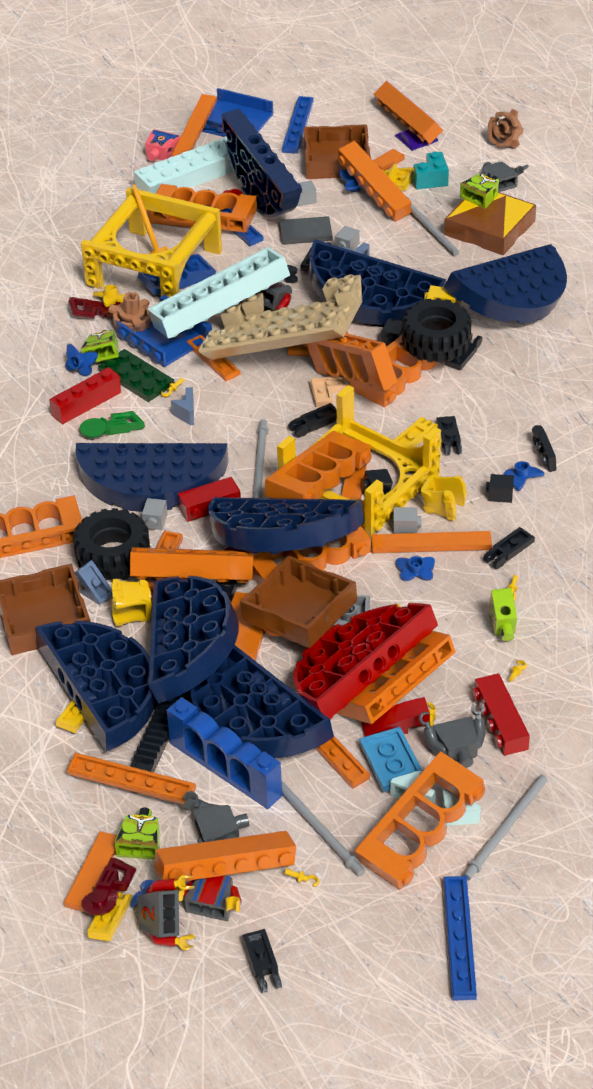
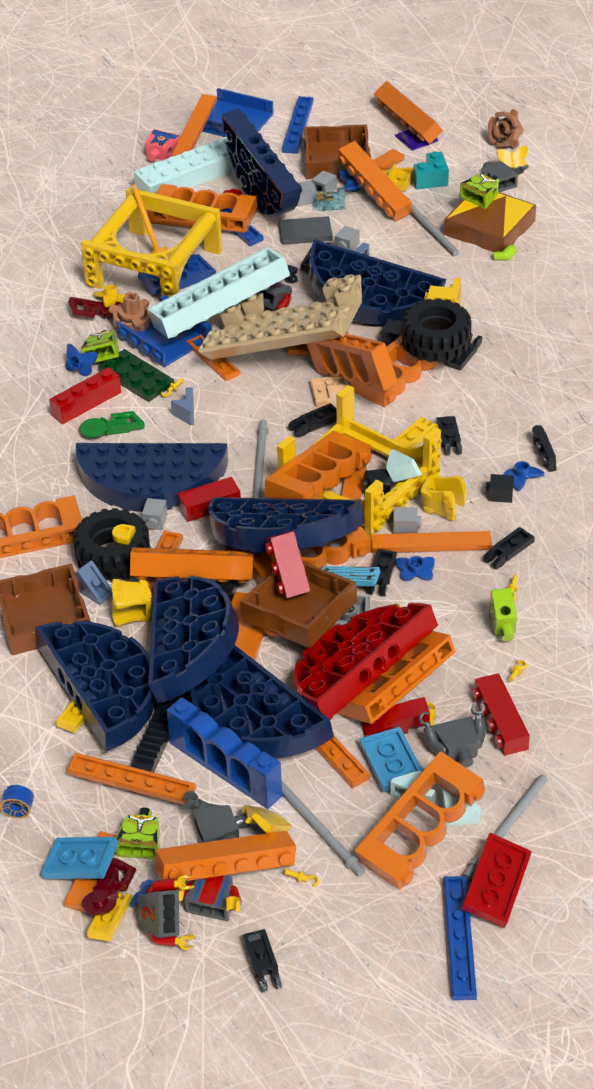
(17, 801): none -> blue wheel
(80, 858): none -> dark azure plate
(123, 533): none -> yellow tile
(266, 819): none -> yellow slope
(287, 564): none -> brick
(325, 182): none -> light grey brick
(330, 200): none -> clear light blue leg
(361, 575): none -> medium azure tile
(386, 562): none -> black hinge
(401, 466): none -> light aqua slope
(496, 880): none -> red plate
(506, 254): none -> lime arm
(512, 287): dark blue brick -> none
(514, 158): none -> yellow animal

